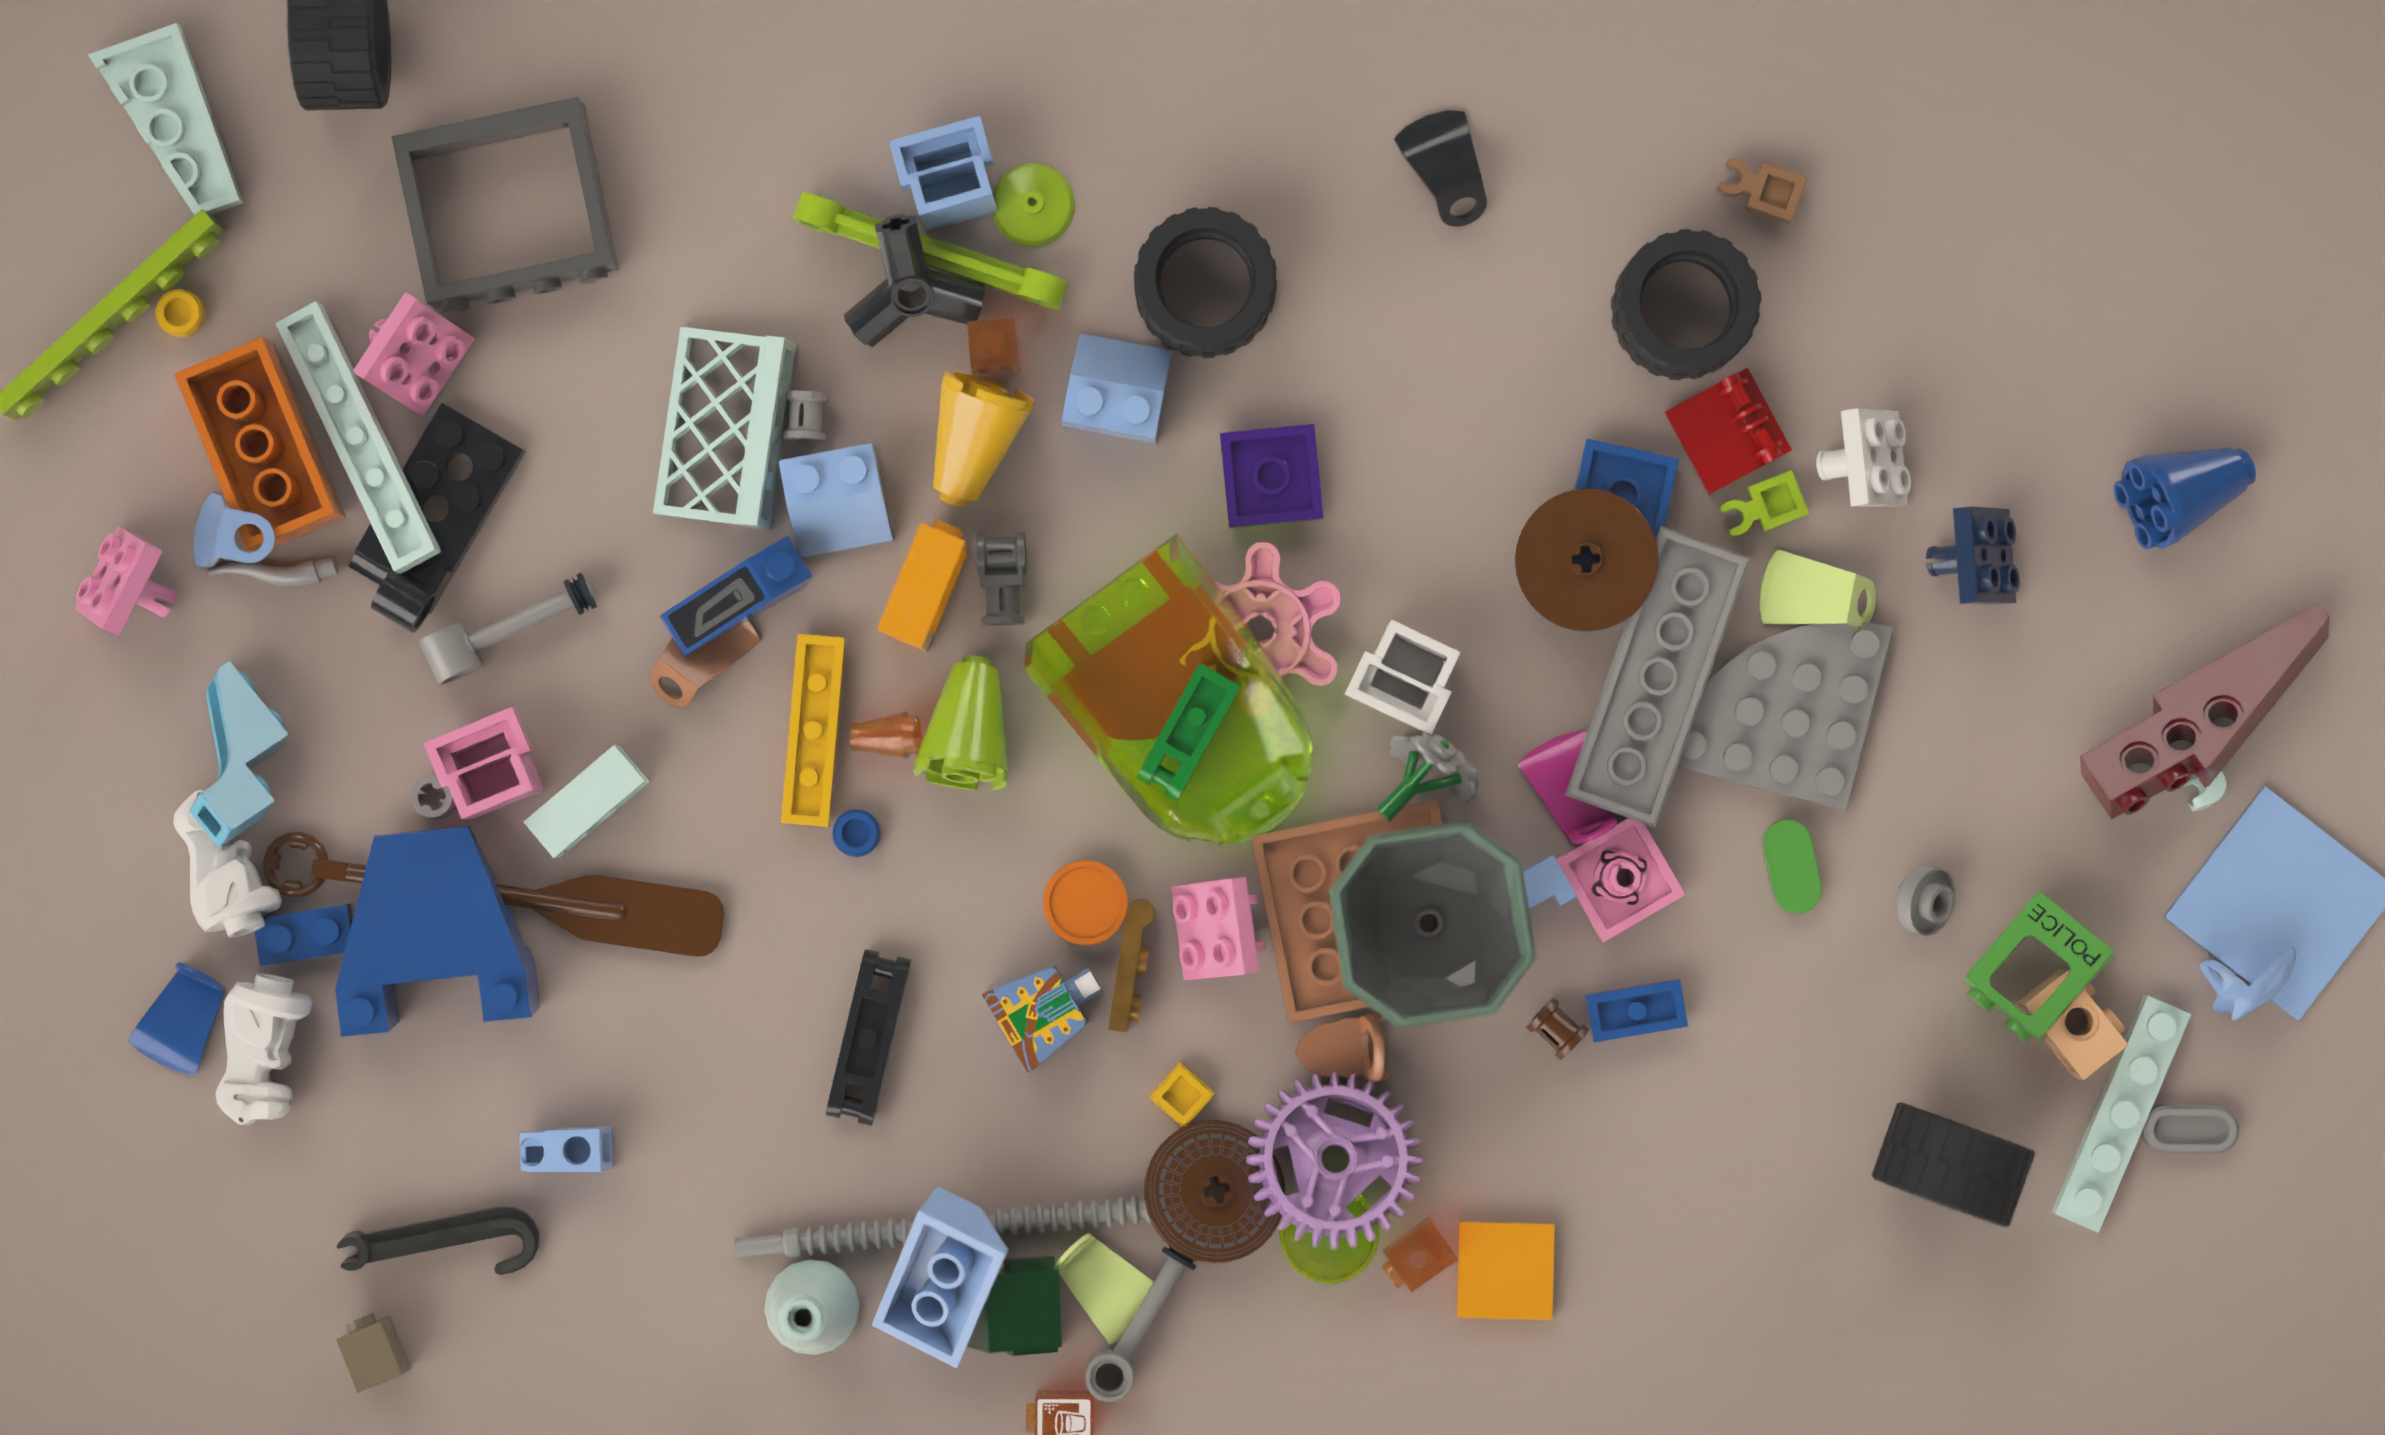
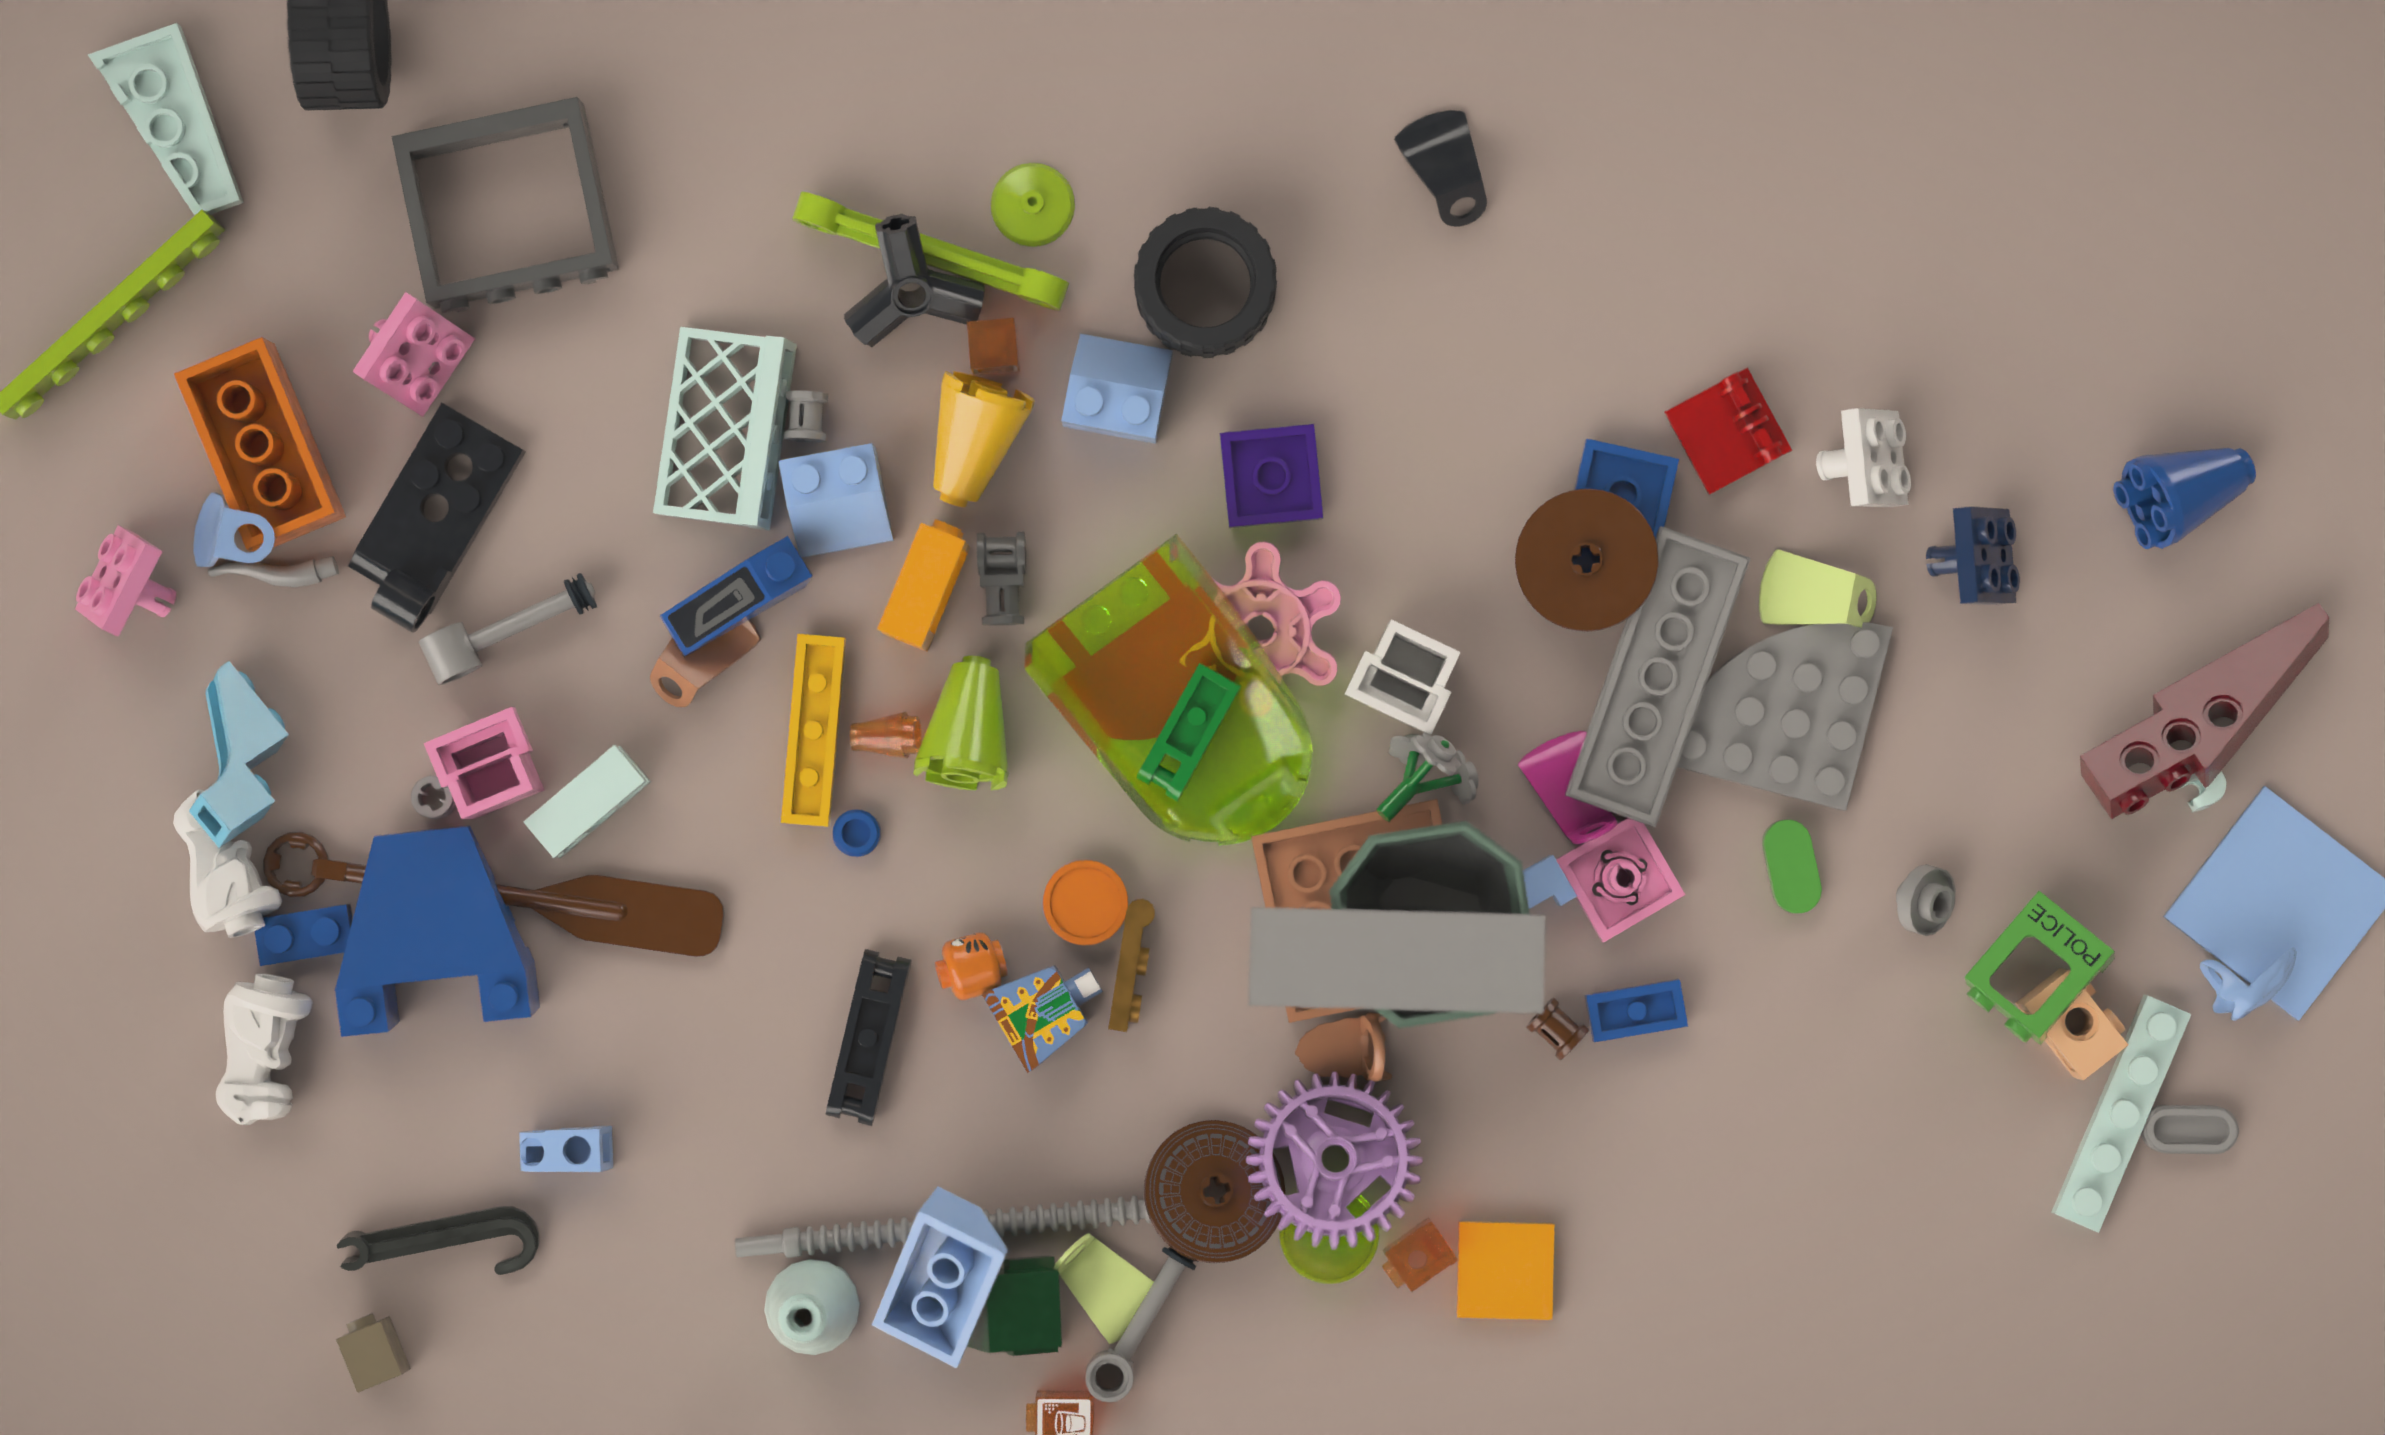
(180, 313): yellow tile -> none
(180, 1020): blue piece -> none
(358, 437): light aqua plate -> none
(946, 172): light blue plate -> none
(971, 965): none -> orange head
(1182, 1095): yellow tile -> none
(1216, 928): bright pink plate -> none
(1397, 960): none -> light grey tile
(1726, 264): black tyre -> none
(1770, 191): medium nougat plate -> none
(1771, 503): lime plate -> none
(1953, 1165): black tyre -> none

